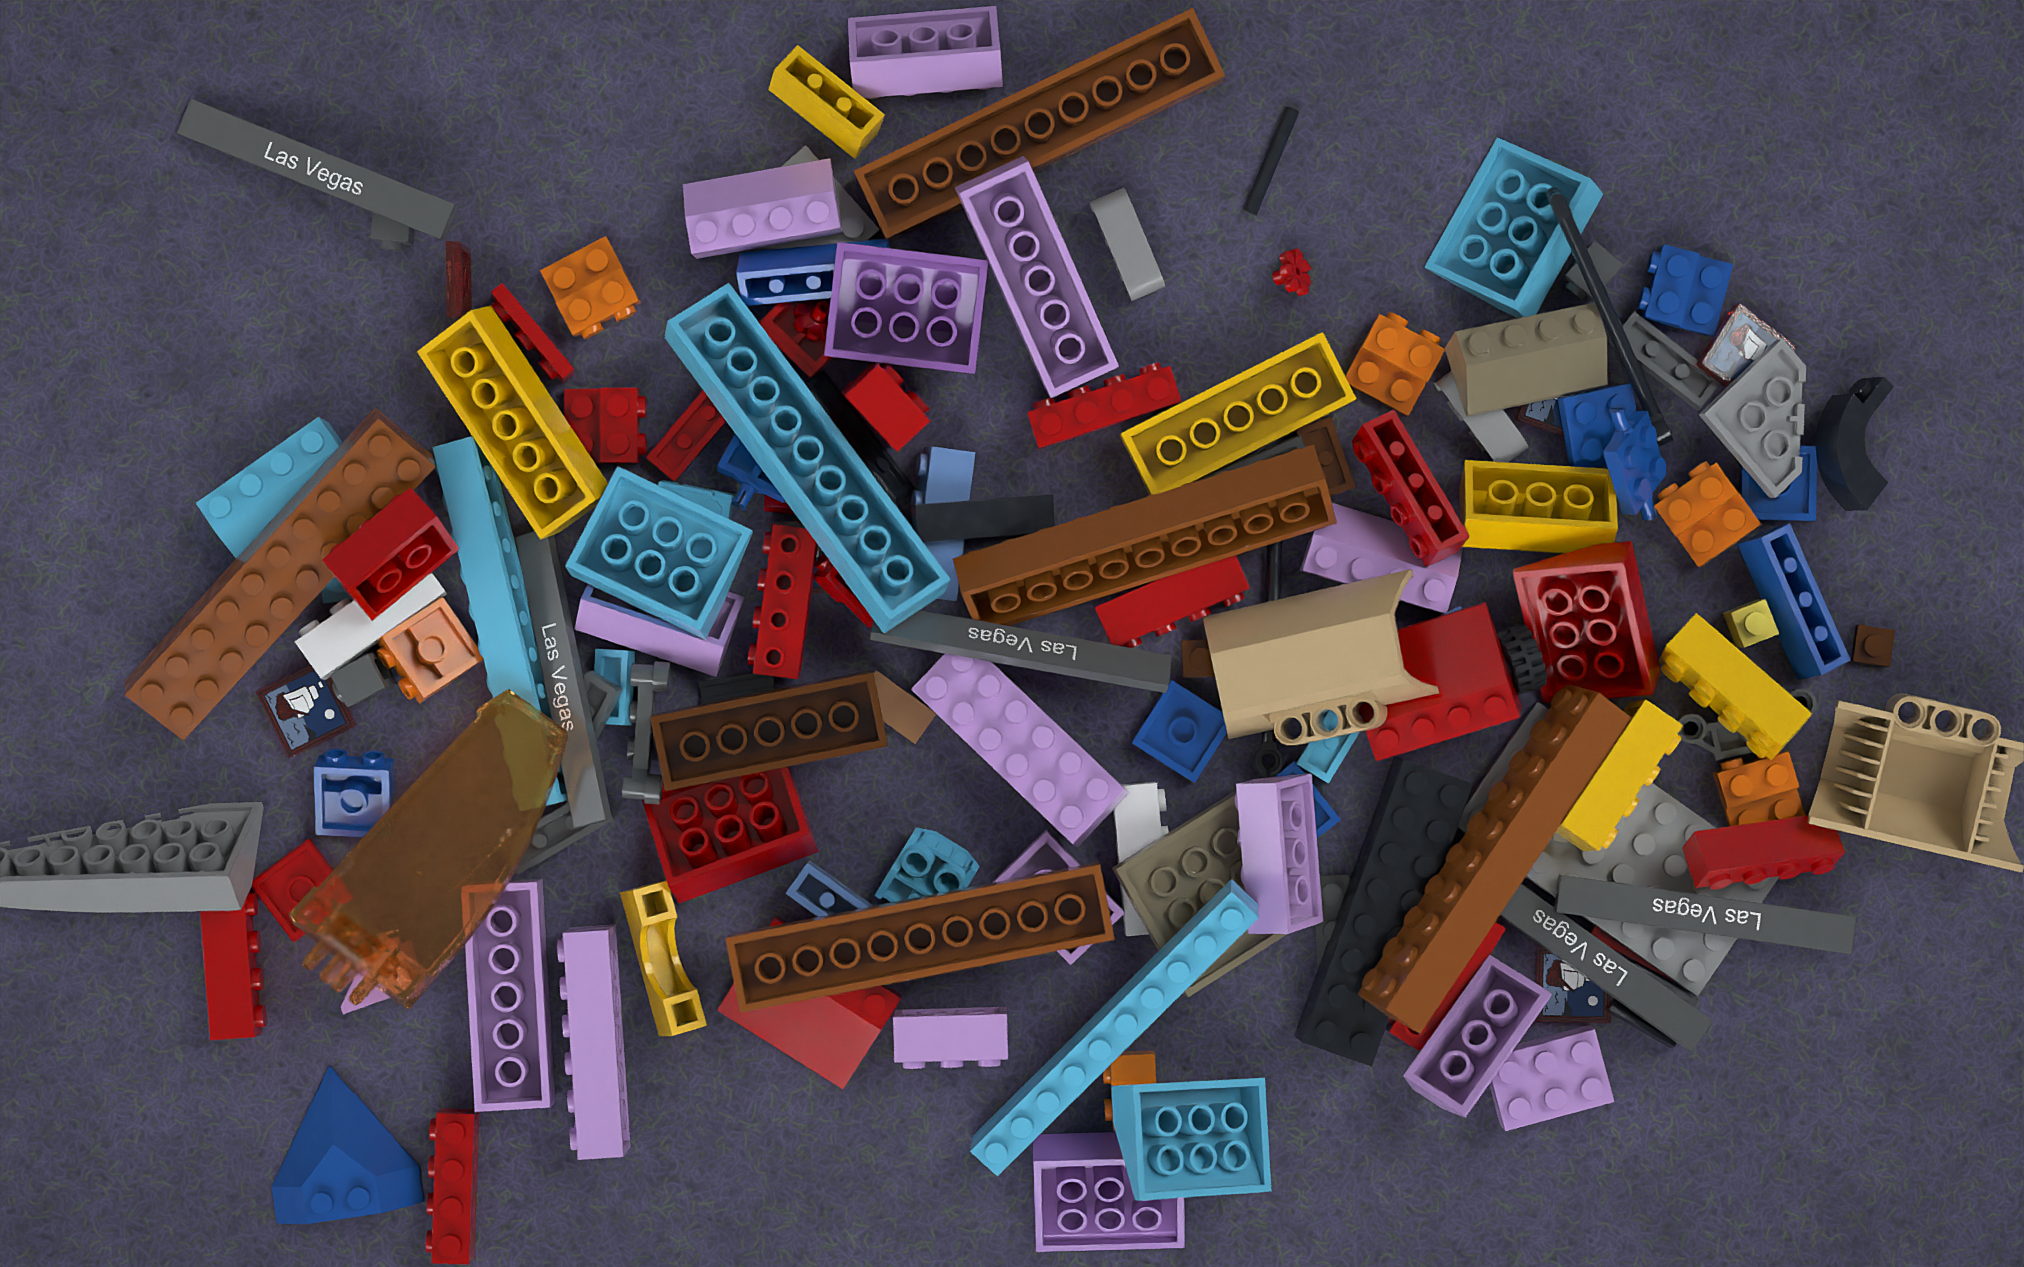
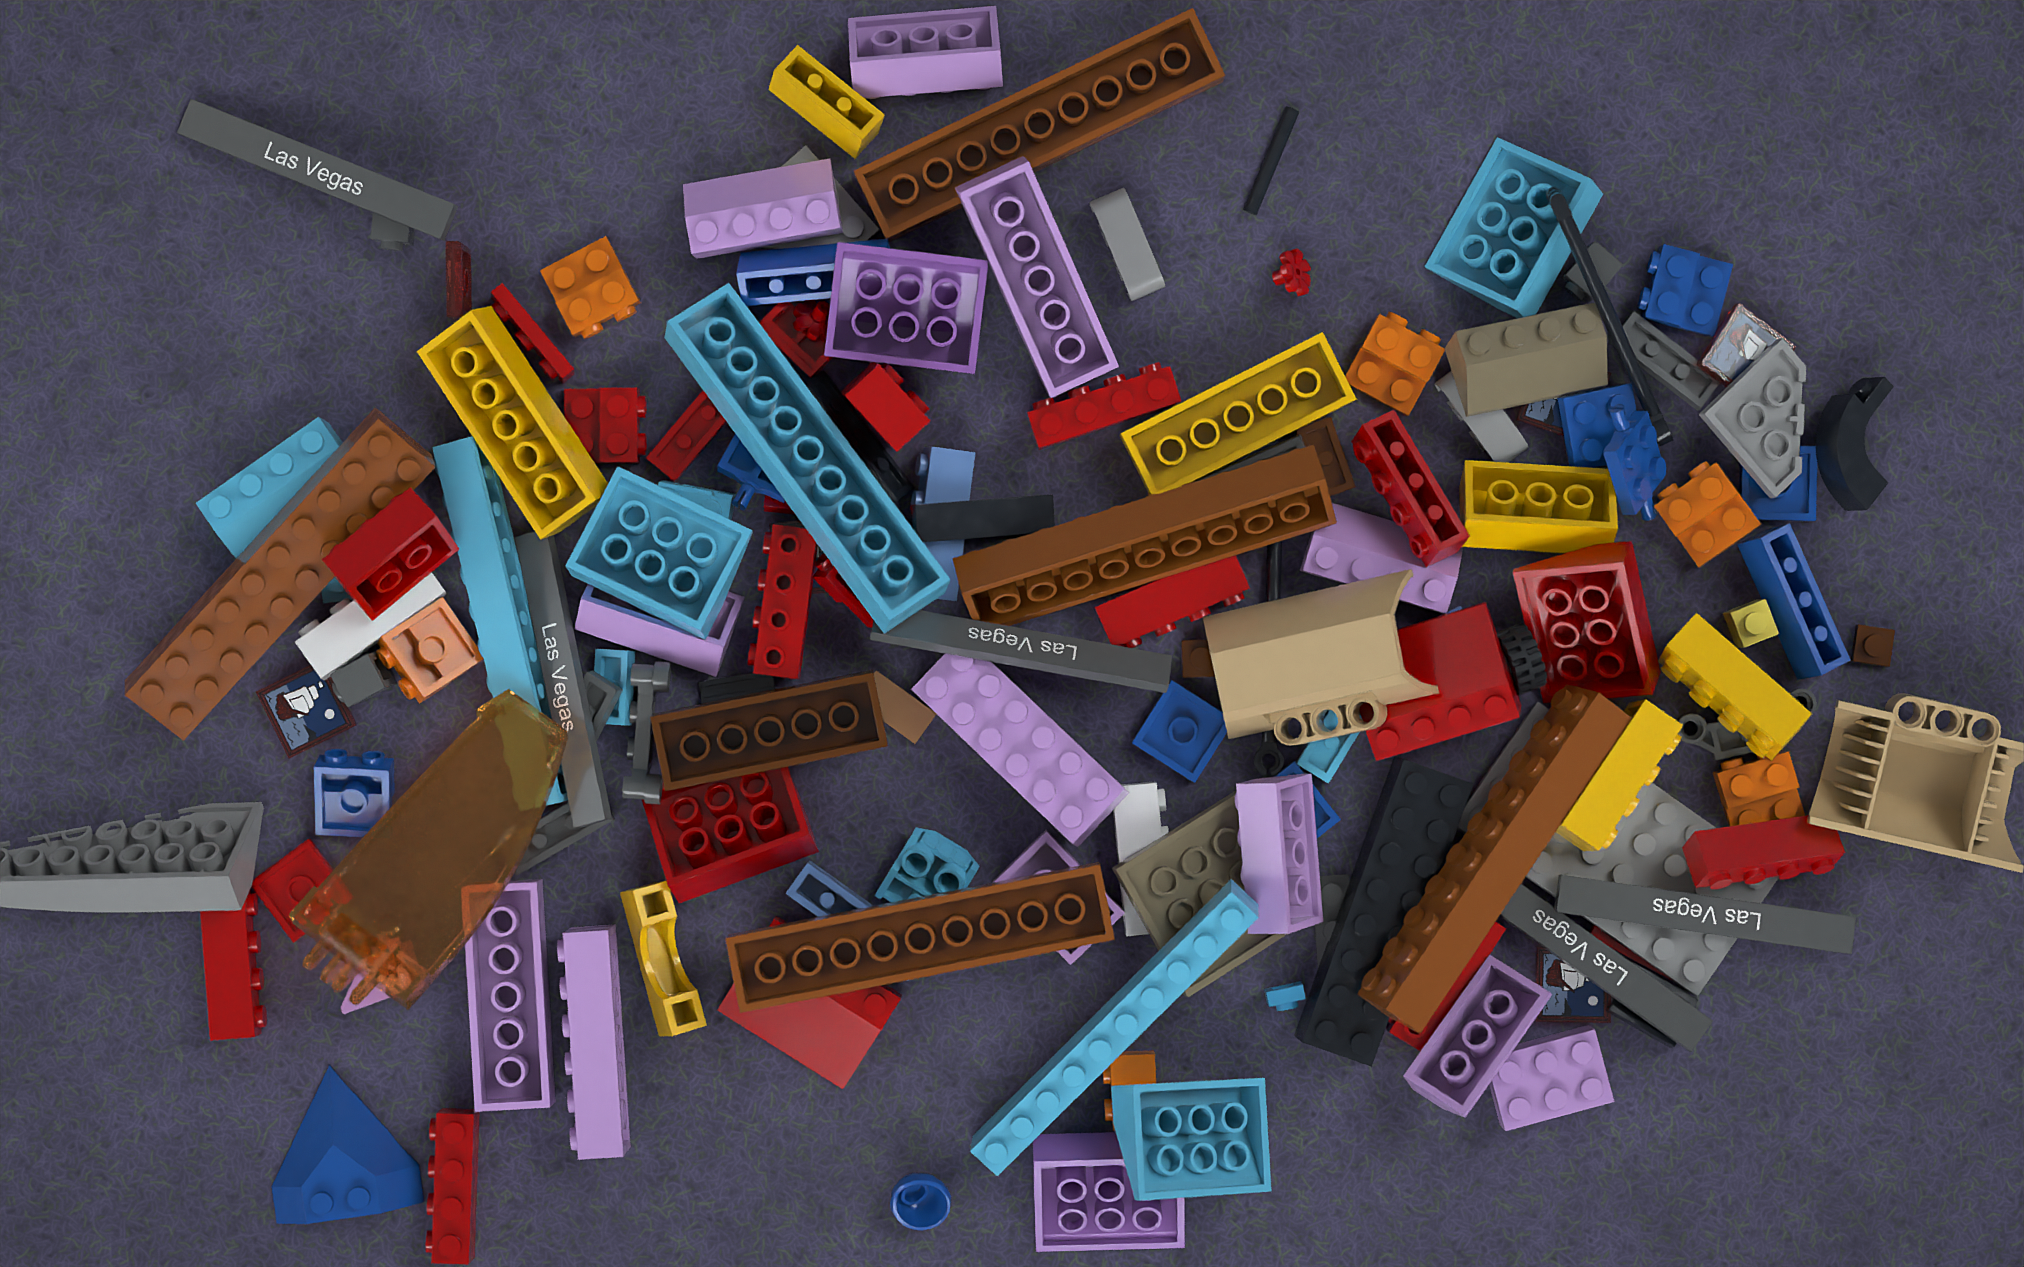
(920, 1201): none -> blue piece
(950, 1036): lavender brick -> none
(1285, 996): none -> dark azure plate

